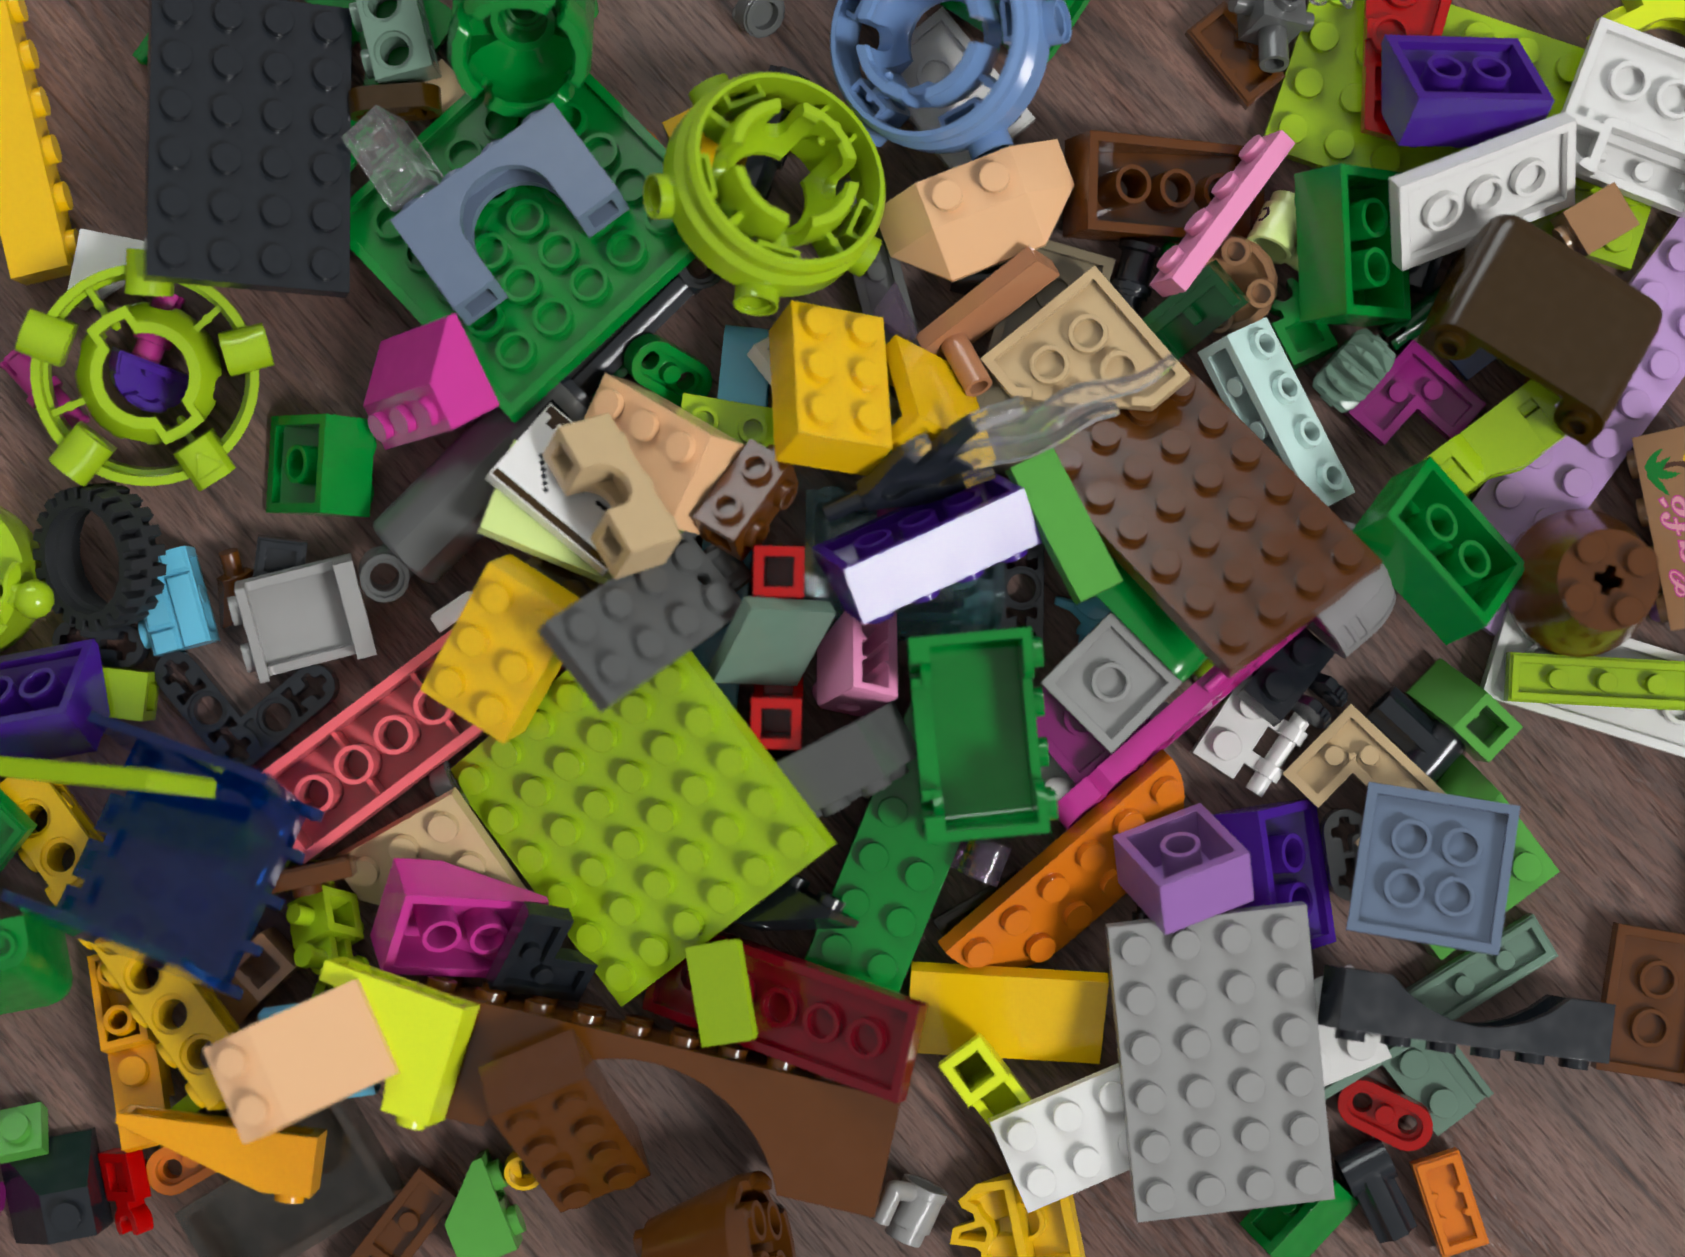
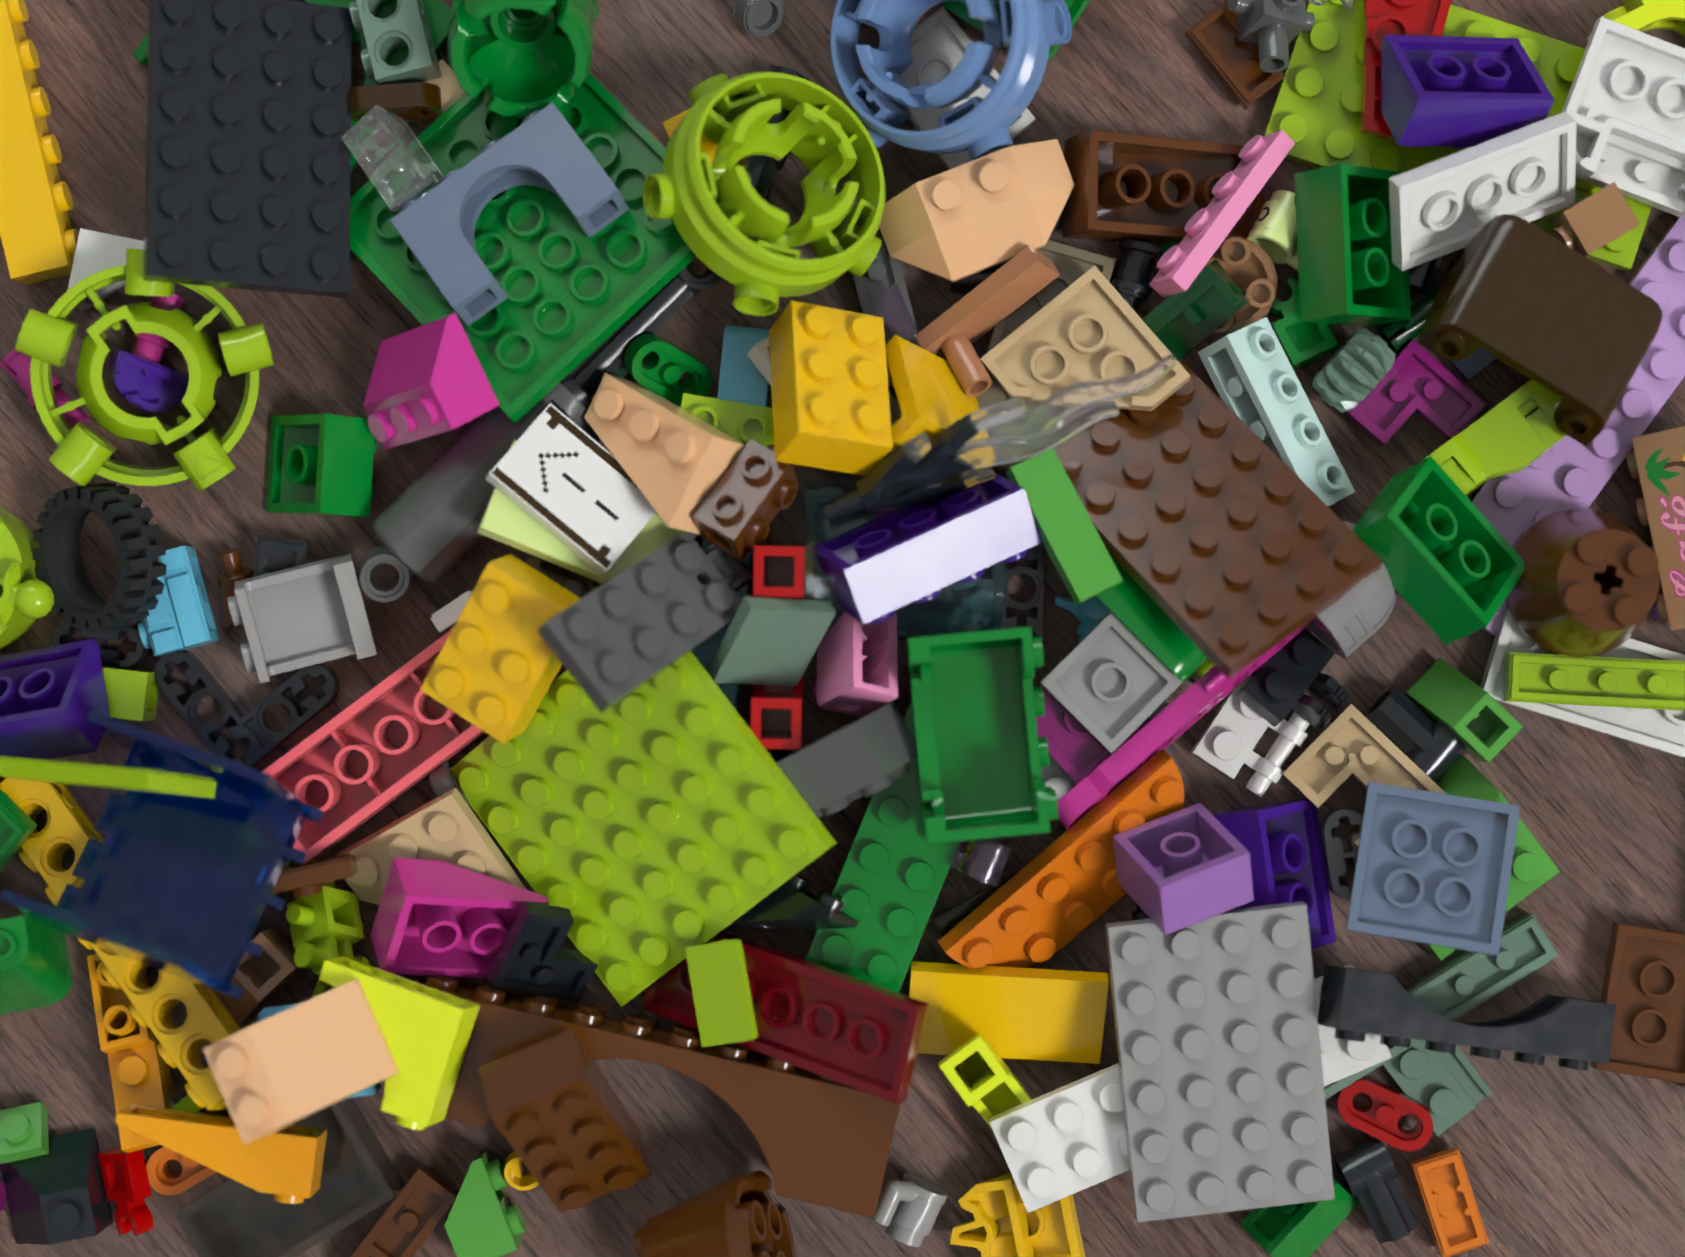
(598, 460): tan arch -> none

